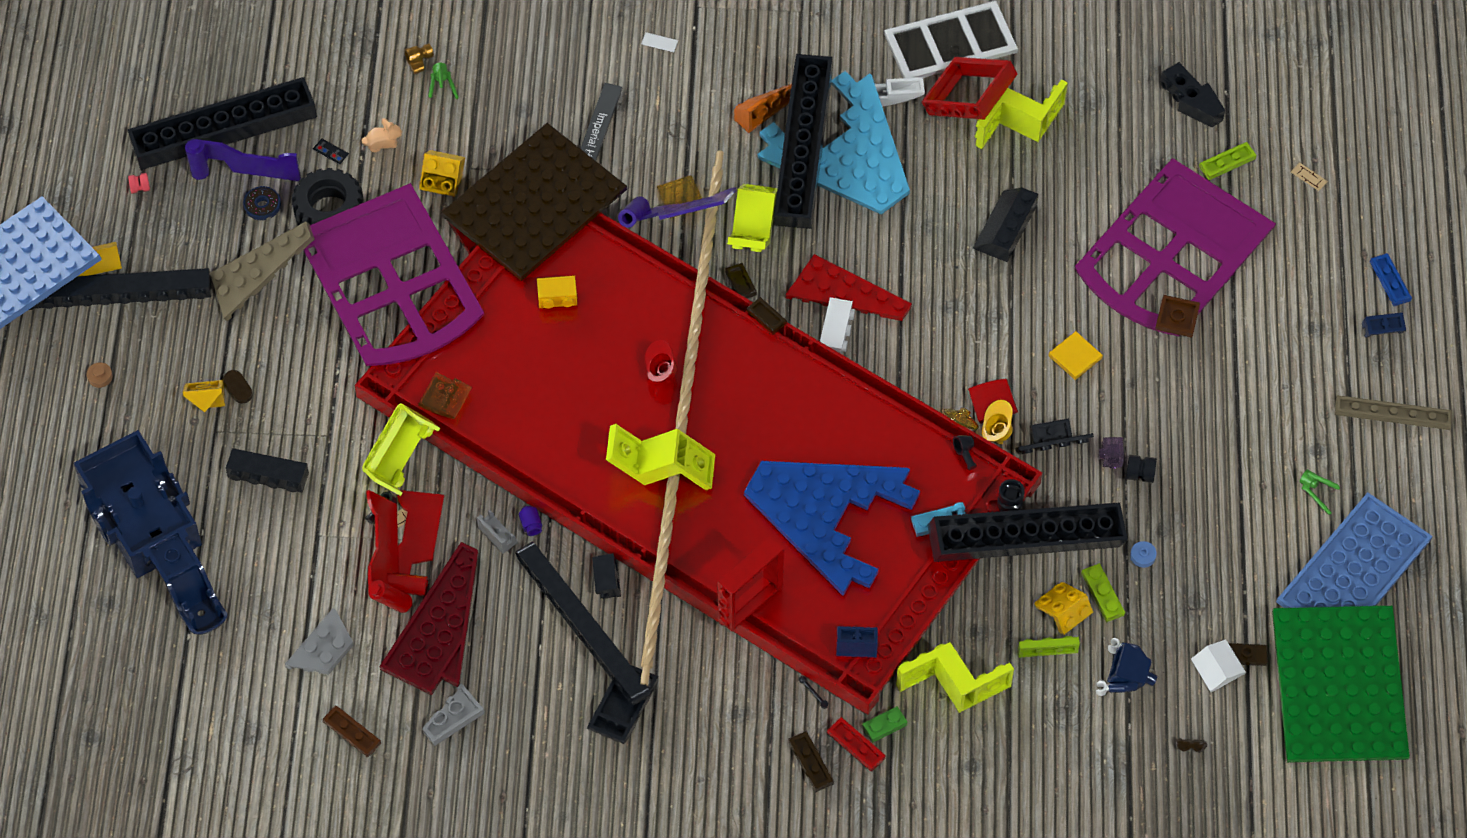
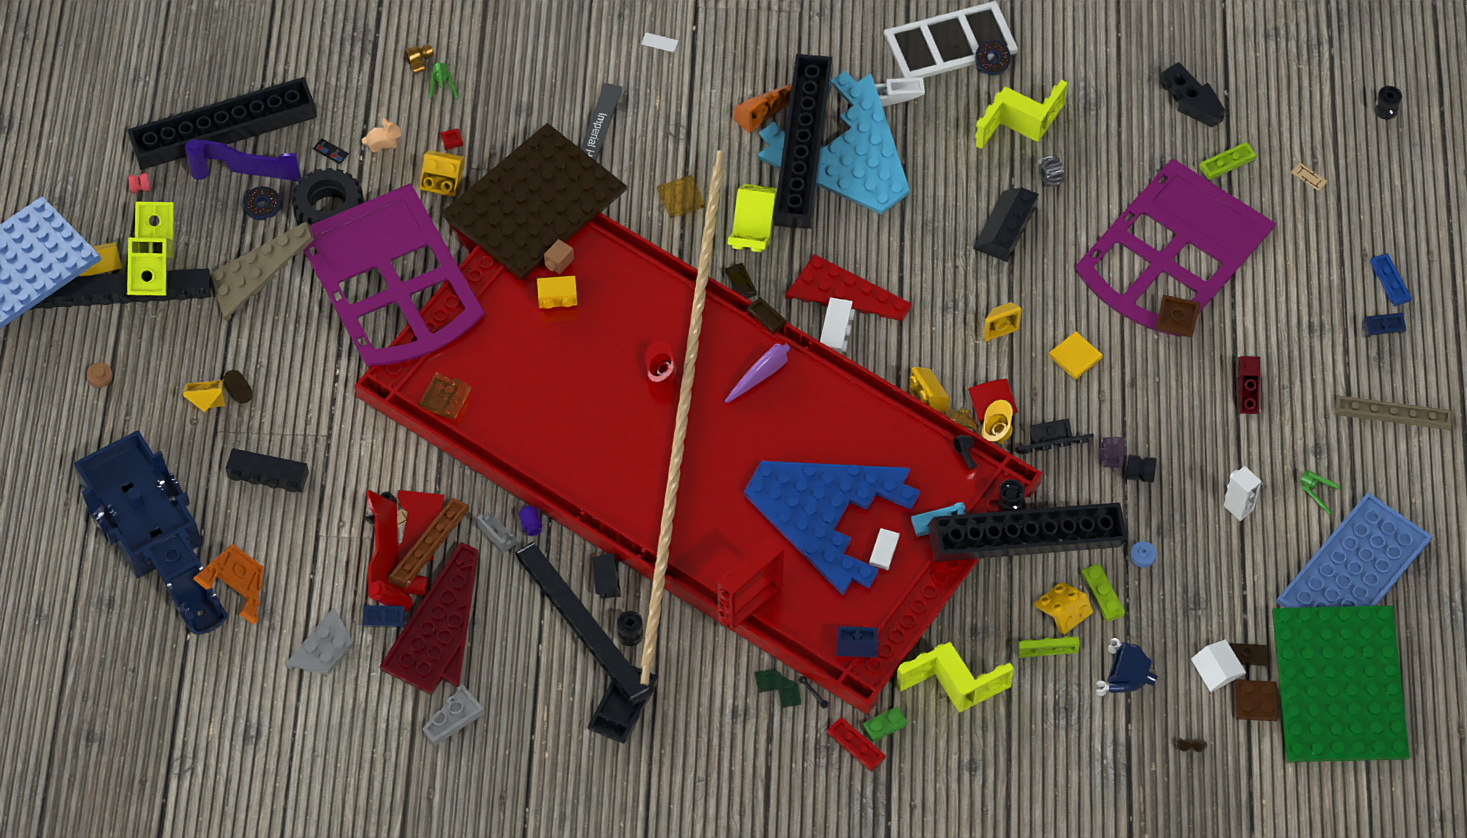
(150, 248): none -> neon yellow bracket
(238, 572): none -> orange wing
(351, 731): reddish brown plate -> none
(384, 616): none -> dark blue hinge
(395, 447): neon yellow windscreen -> none
(428, 543): none -> dark orange tile
(451, 139): none -> red tile
(558, 256): none -> medium nougat brick
(630, 628): none -> black wheel
(640, 209): dark purple door -> none
(660, 457): neon yellow bracket -> none
(763, 368): none -> medium lavender piece
(773, 680): none -> clear green tile
(811, 761): dark brown plate -> none
(884, 549): none -> white tile
(928, 389): none -> yellow slope
(992, 47): none -> tile
(1000, 70): red window -> none
(1002, 321): none -> yellow slope
(1051, 170): none -> flat silver gear
(1242, 493): none -> white brick
(1249, 384): none -> dark red slope
(1256, 700): none -> reddish brown plate
(1388, 102): none -> black wheel

